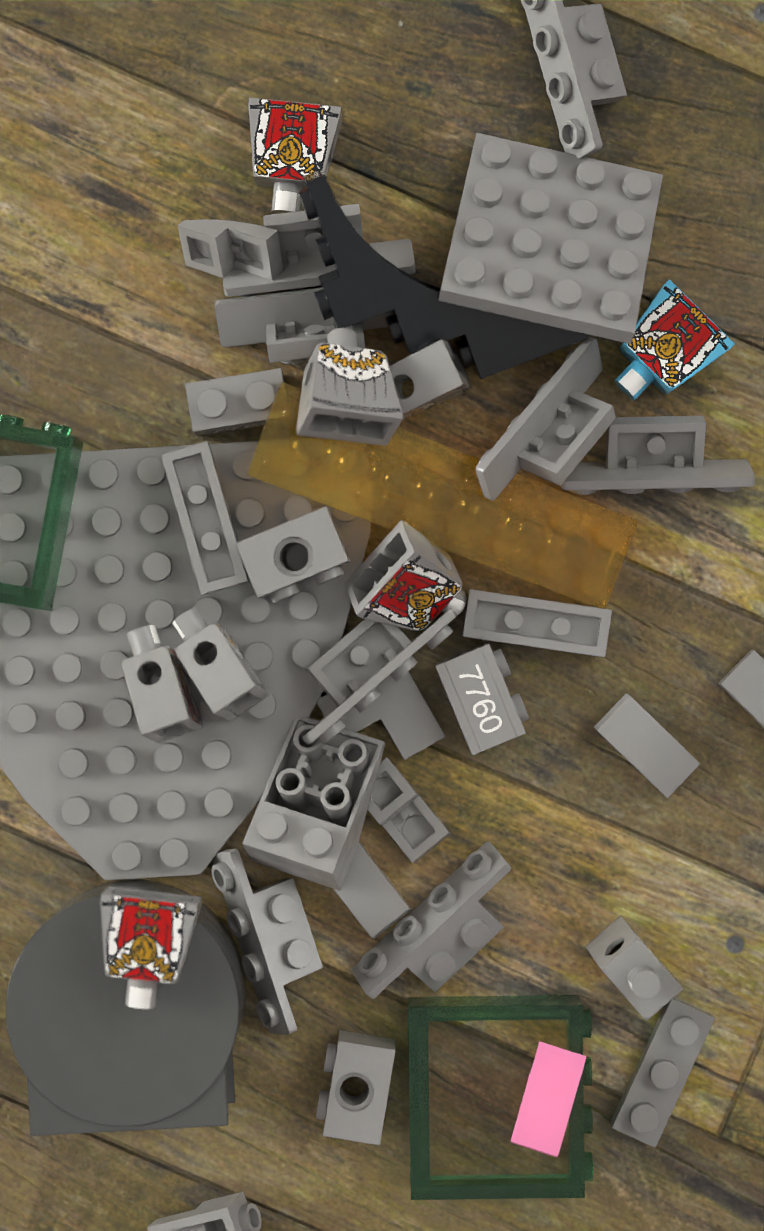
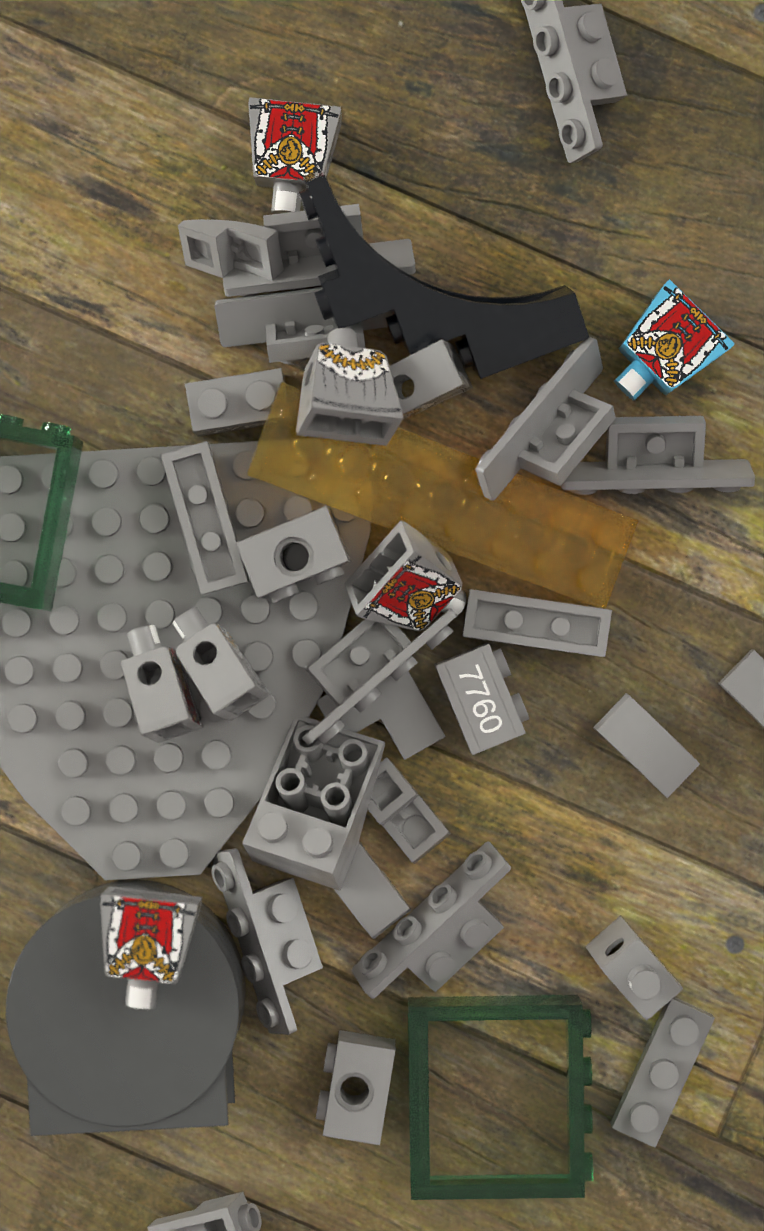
(548, 1099): bright pink slope -> none
(552, 238): light grey plate -> none

